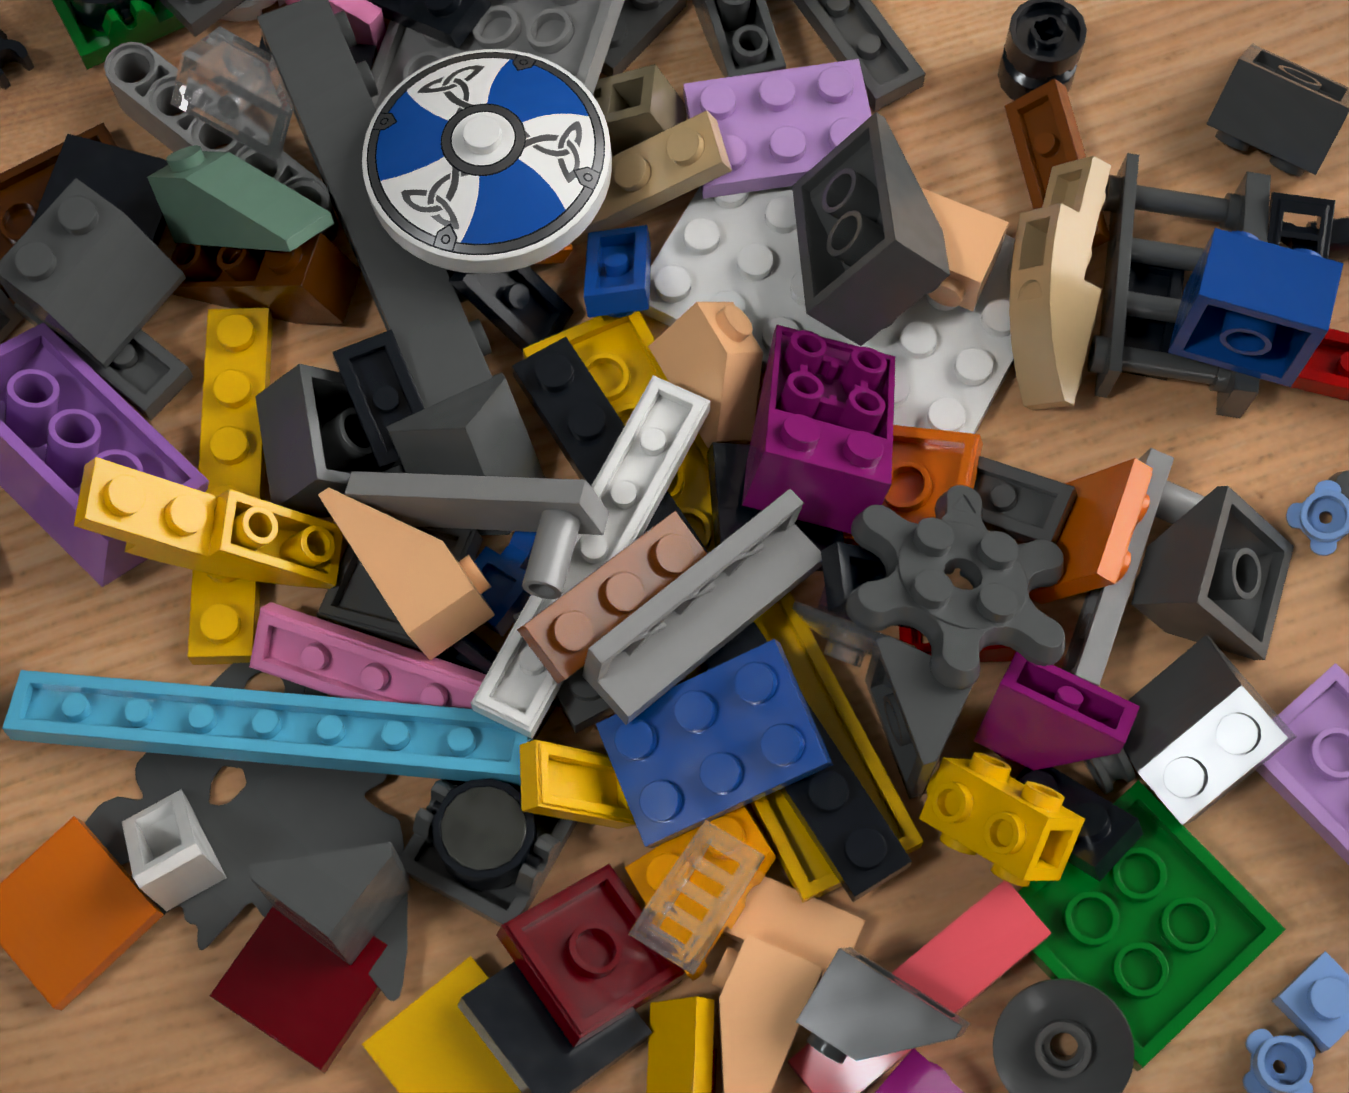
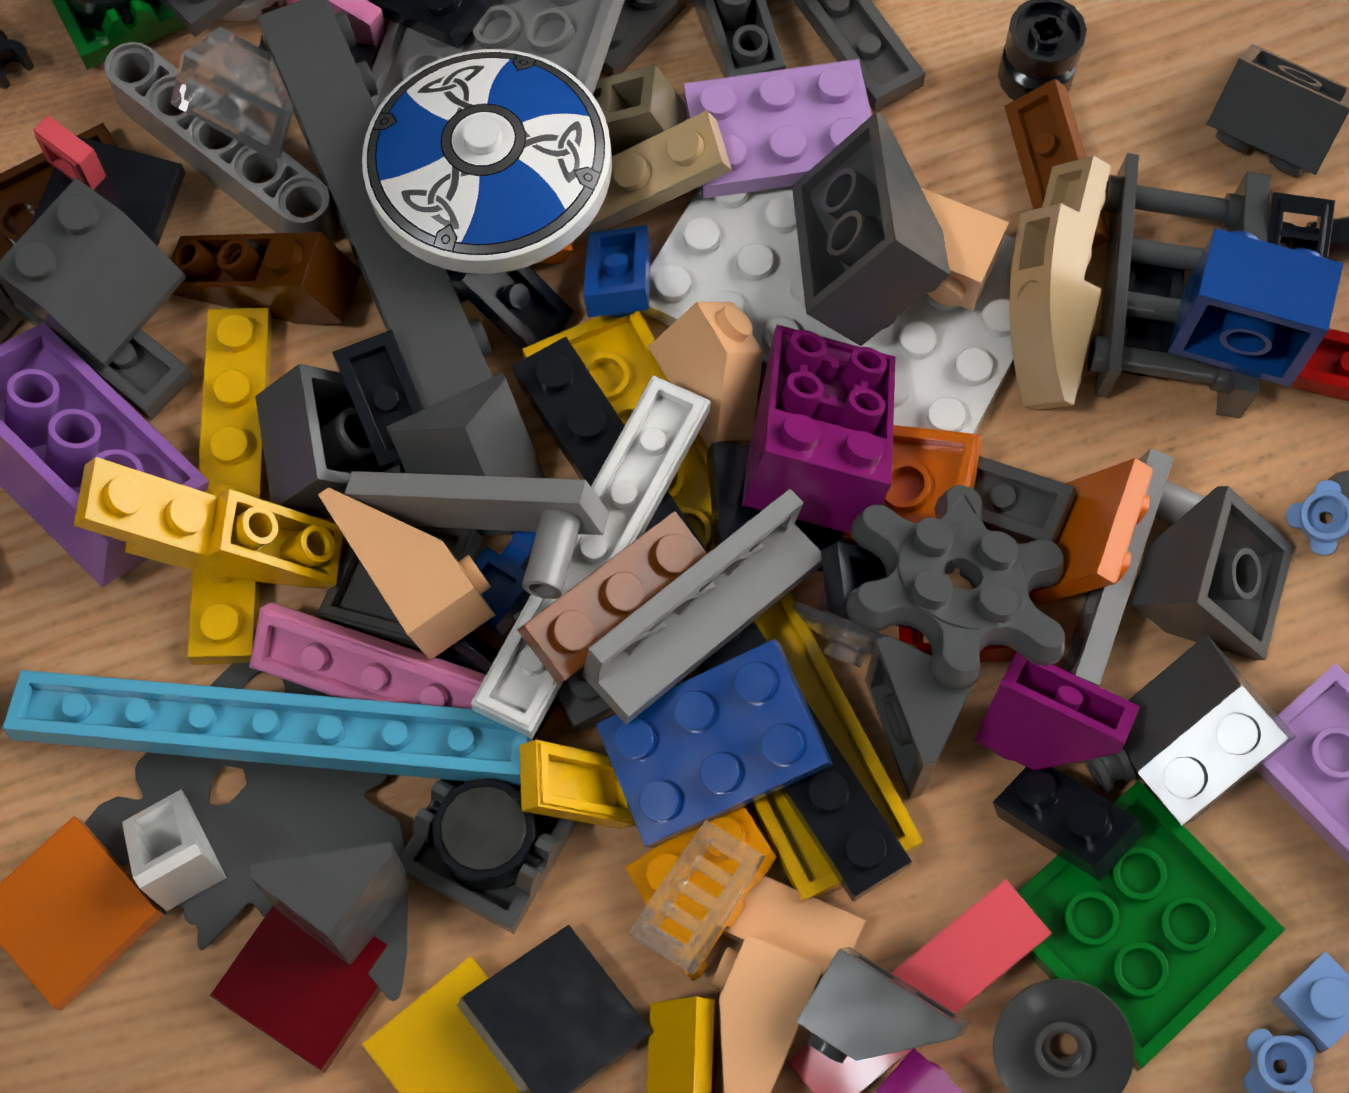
(68, 153): none -> coral tile
(230, 203): sand green slope -> none
(582, 956): dark red tile -> none
(1001, 819): yellow brick -> none

